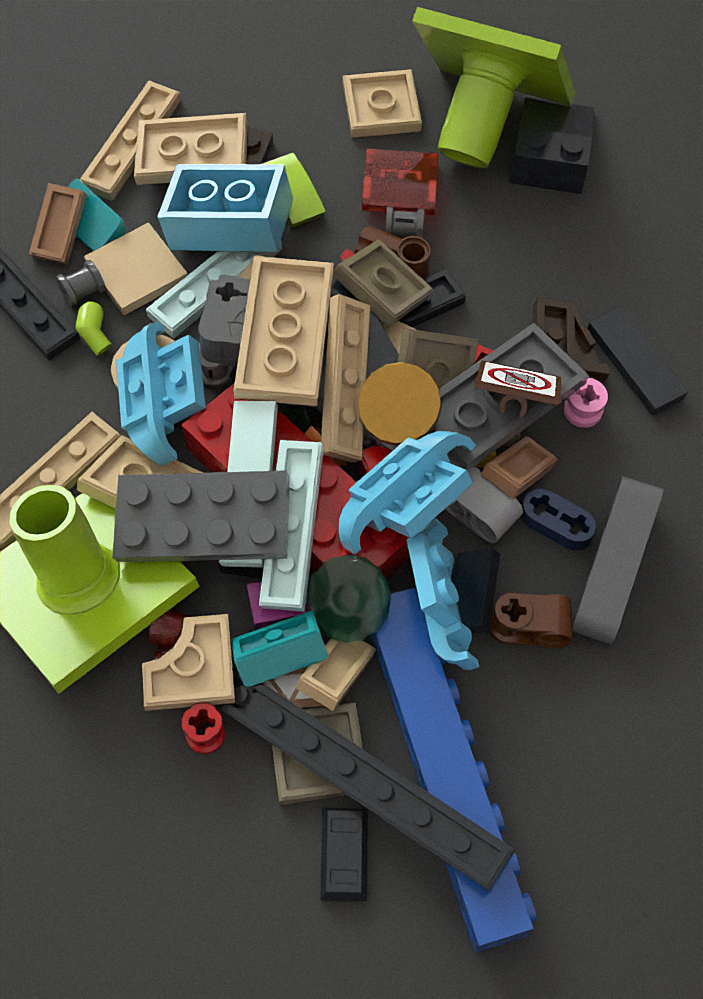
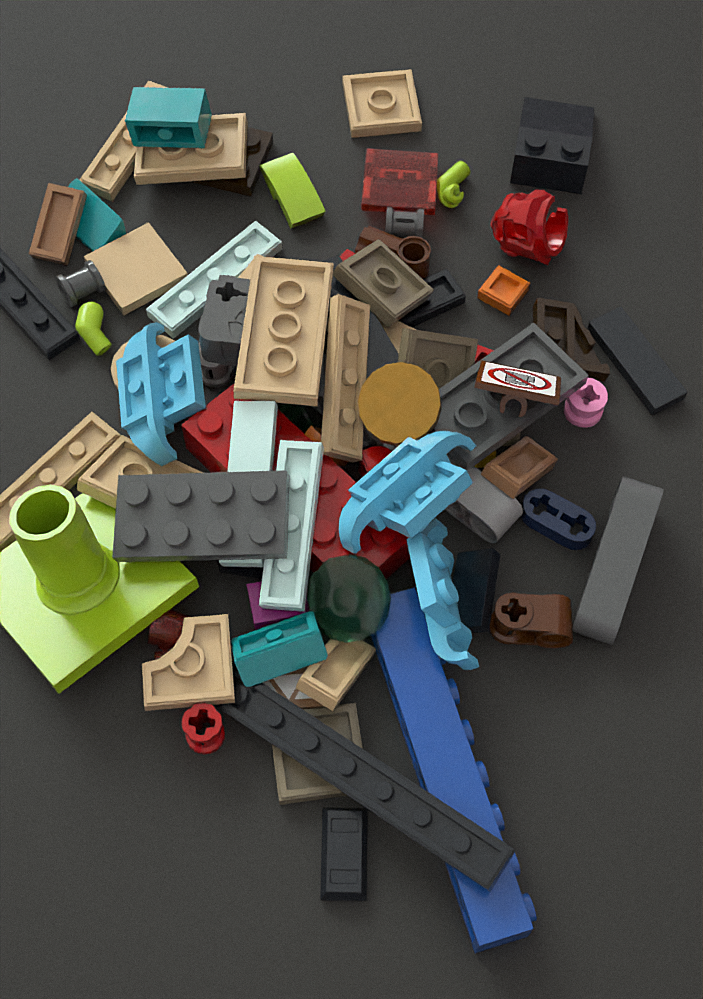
(168, 117): none -> teal brick
(226, 207): medium azure brick -> none
(448, 184): none -> lime arm
(490, 69): lime piece -> none
(503, 290): none -> orange tile
(523, 227): none -> red helmet

